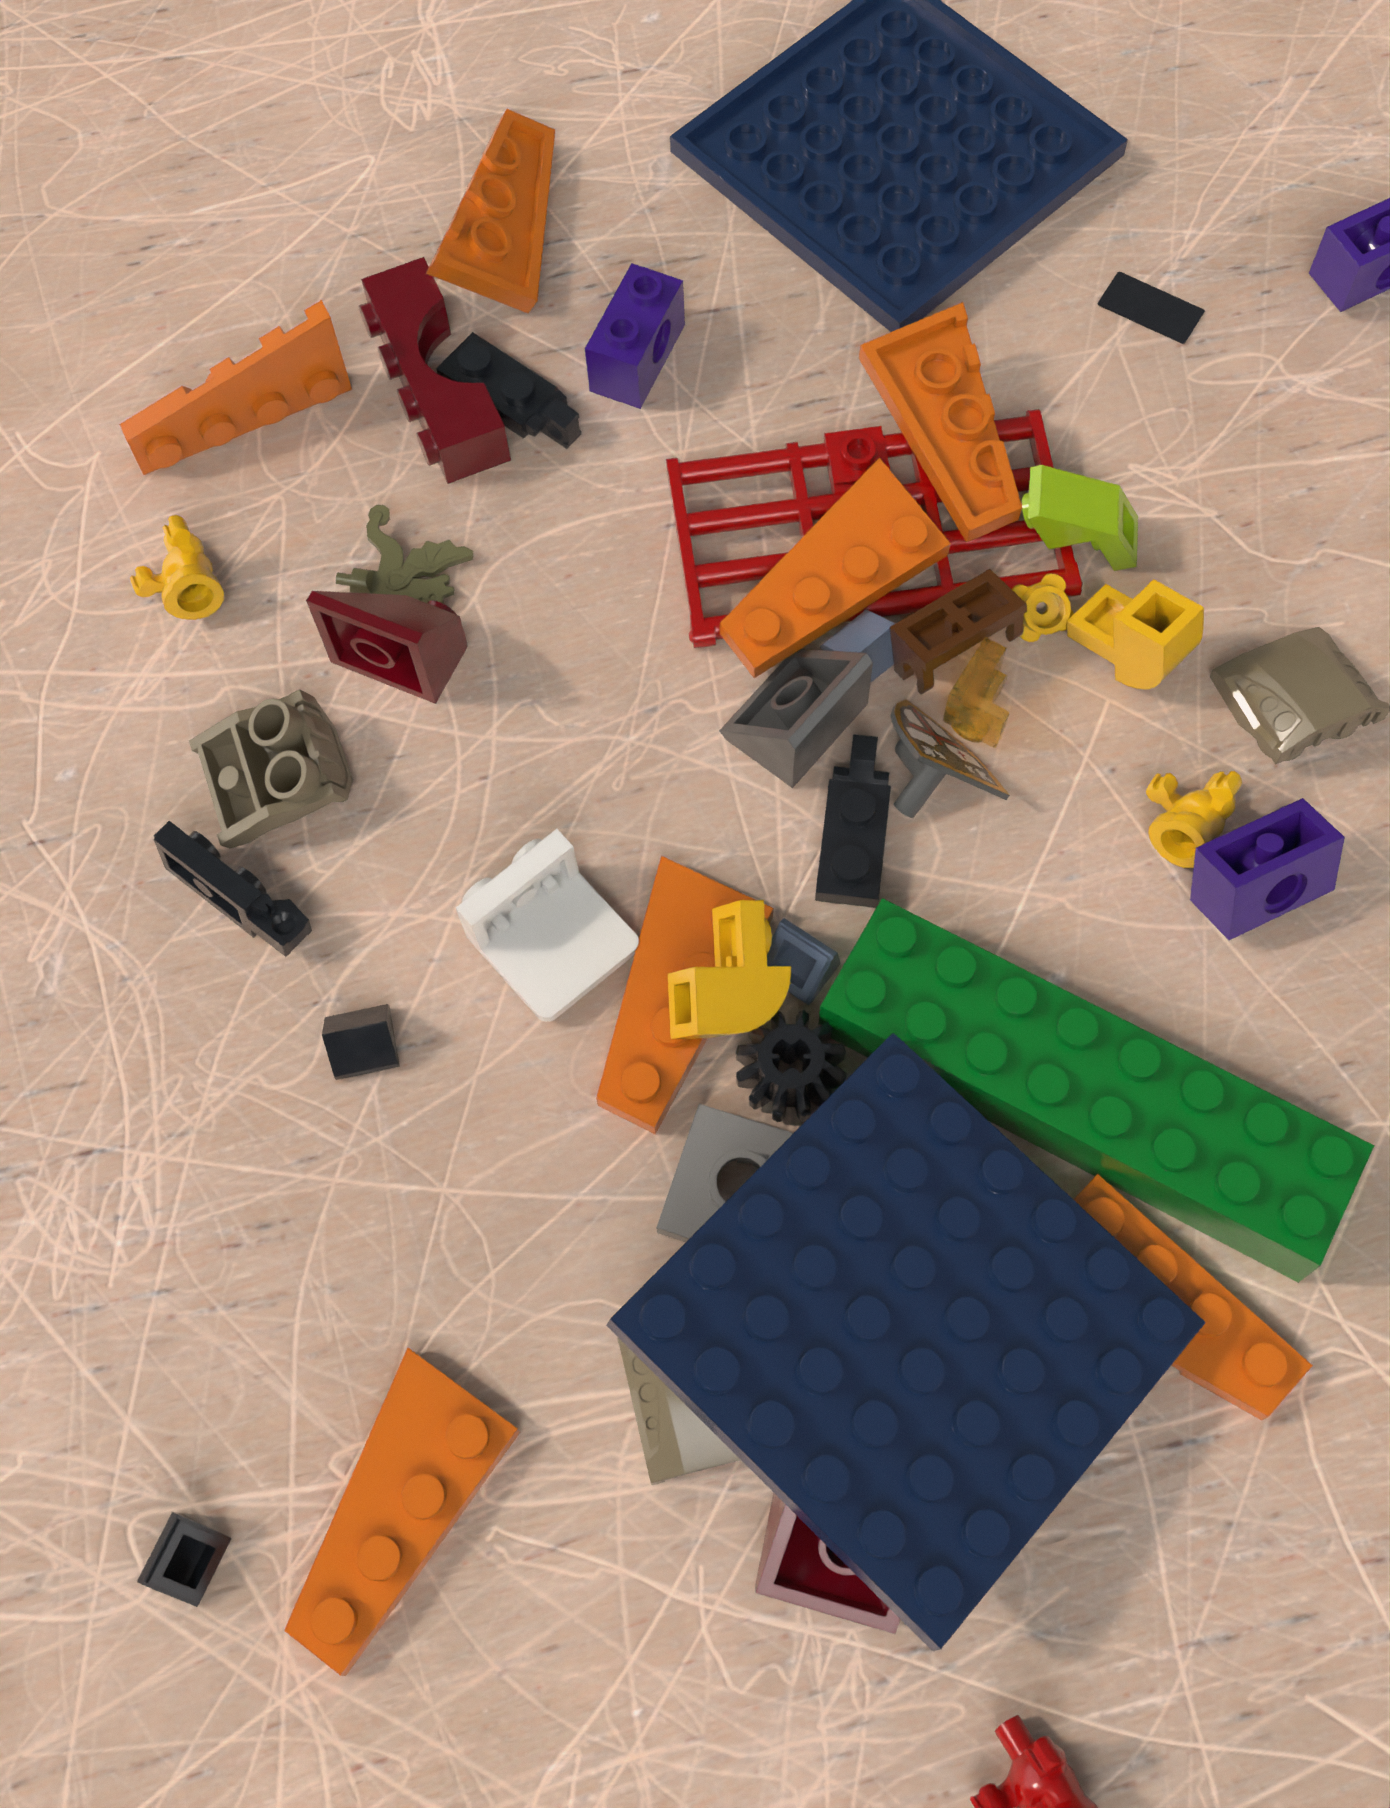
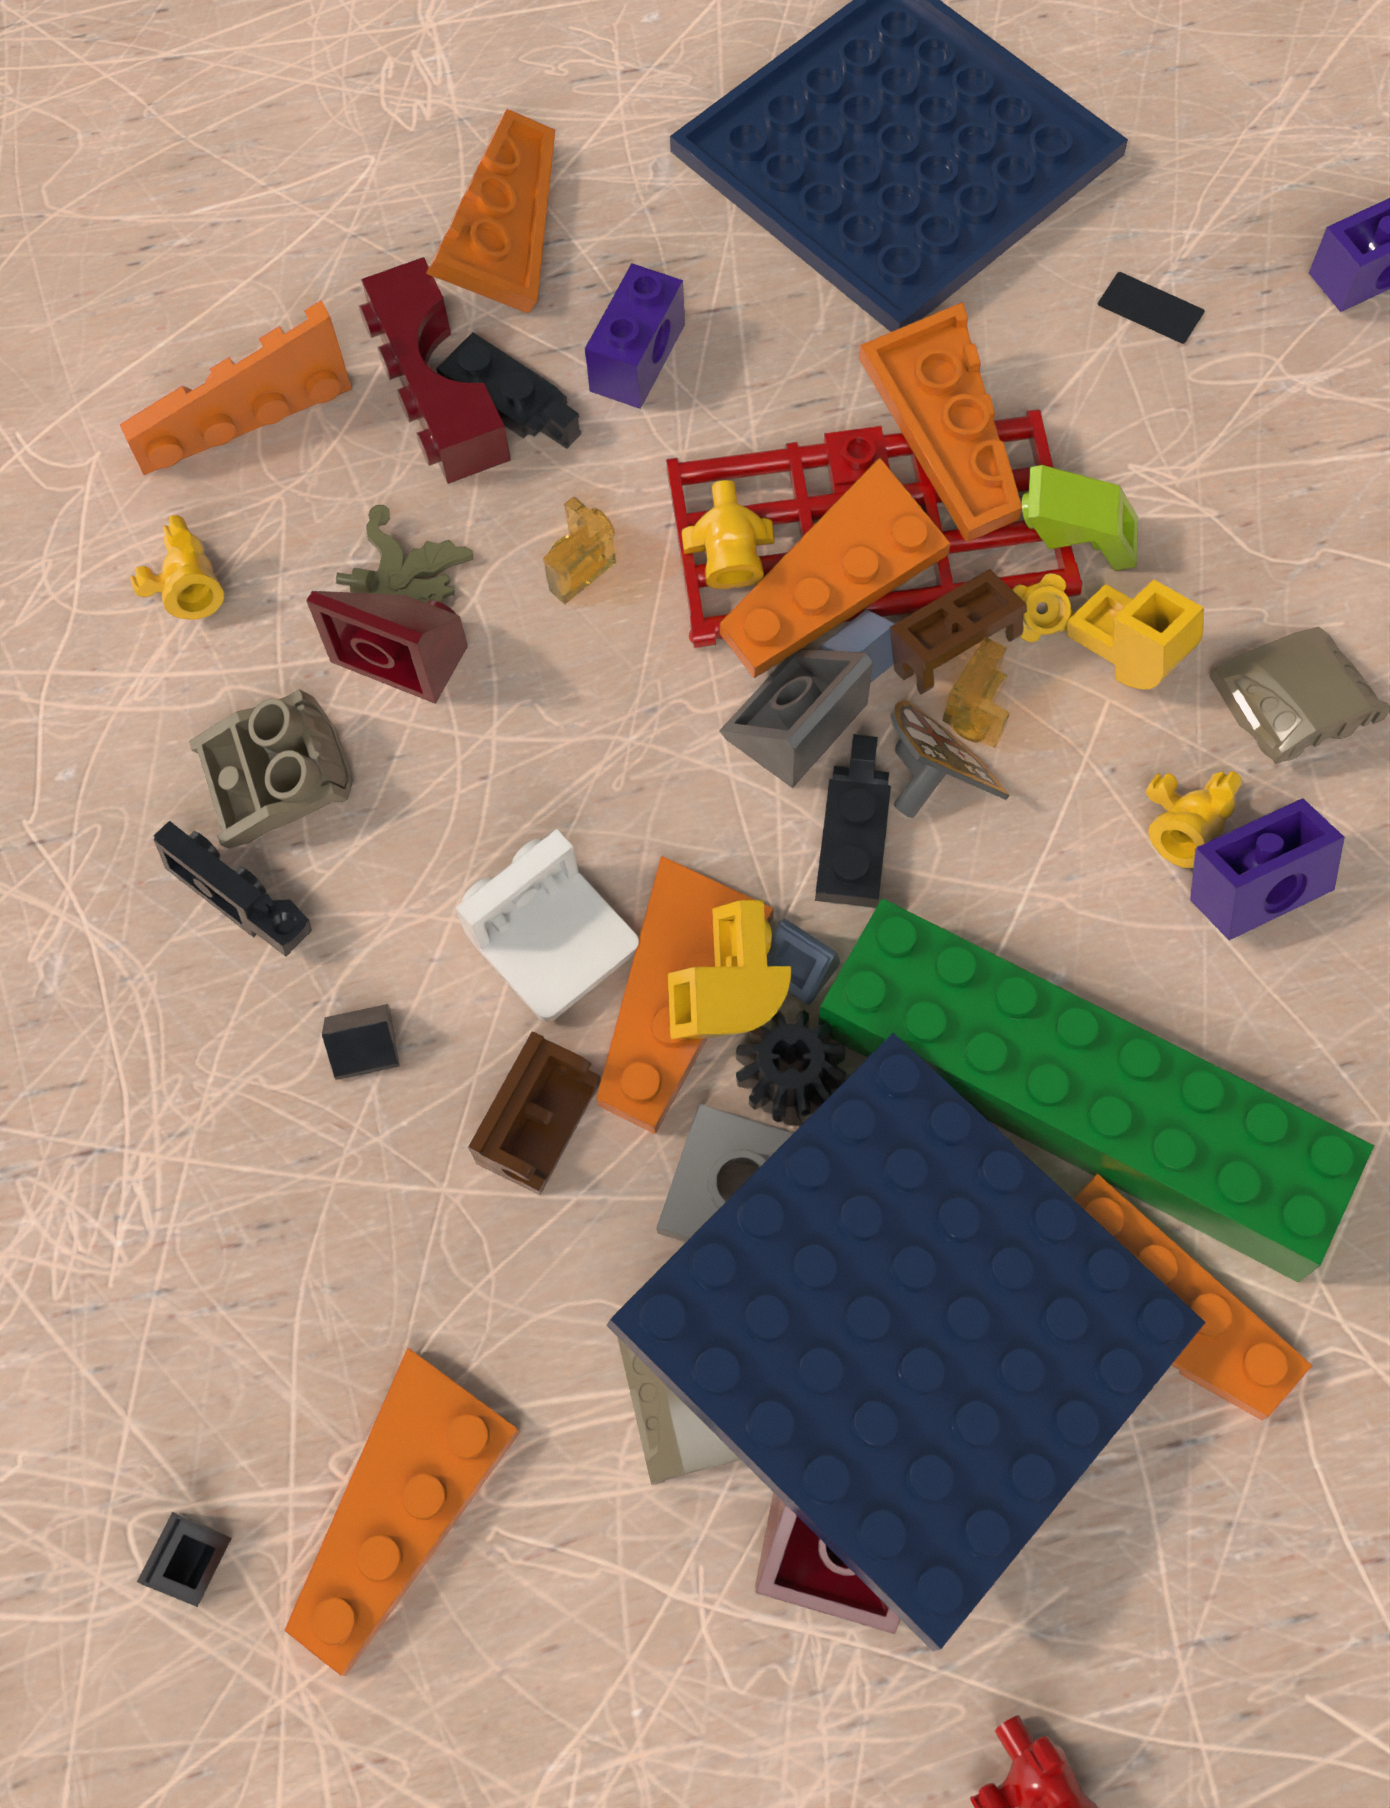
(534, 1113): none -> reddish brown hinge
(584, 555): none -> clear yellow bracket
(729, 539): none -> yellow piece

